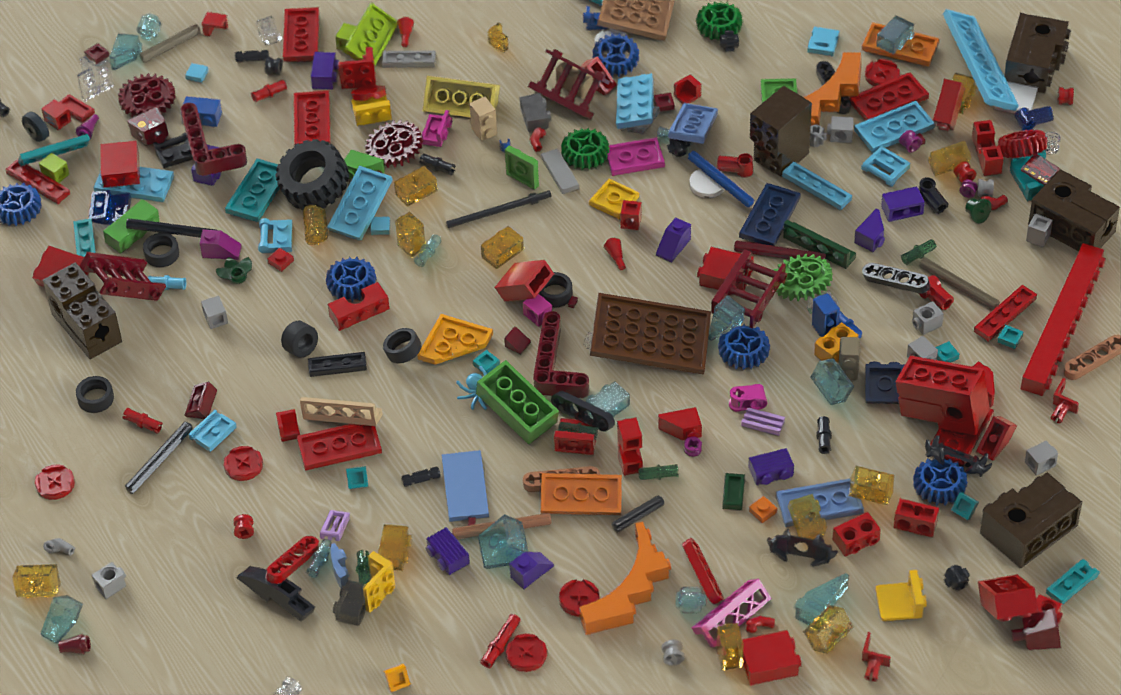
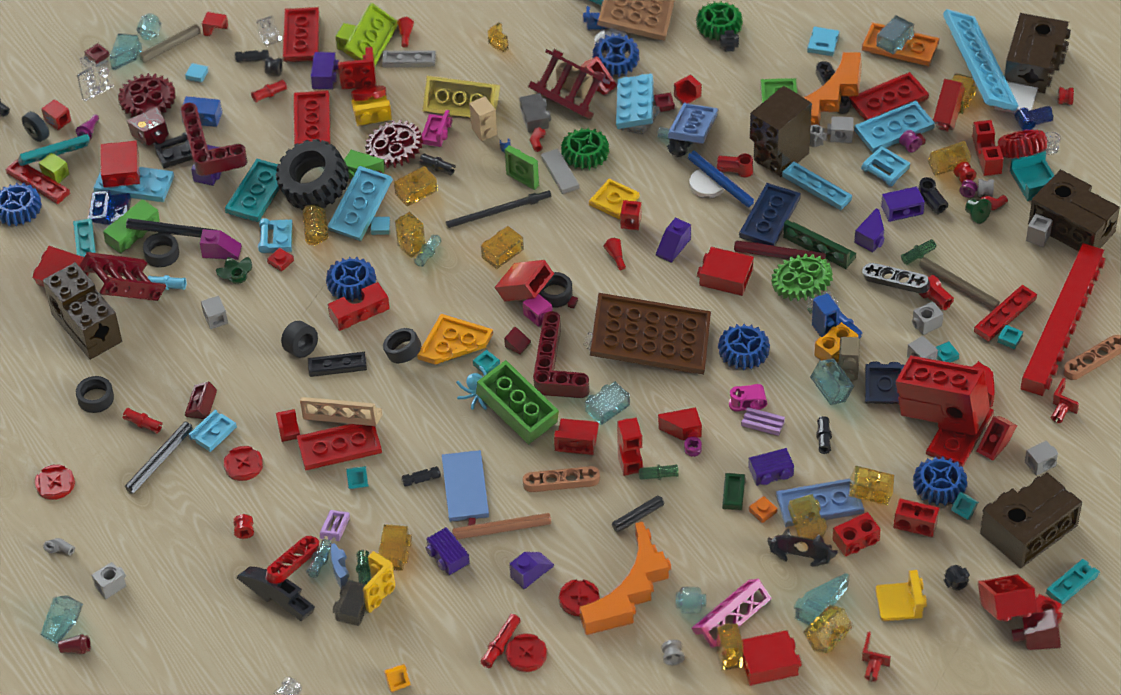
(36, 580): clear yellow brick -> none
(77, 108): red tile -> none
(502, 542): clear light blue slope -> none
(578, 428): clear green axle -> none
(581, 494): orange plate -> none
(601, 418): black beam -> none
(635, 156): dark pink tile -> none
(702, 571): red beam -> none
(725, 317): clear light blue slope -> none
(737, 276): dark red fence -> none
(759, 621): red arm -> none
(881, 72): red tile -> none
(973, 462): black piece -> none
(1040, 169): slope -> none

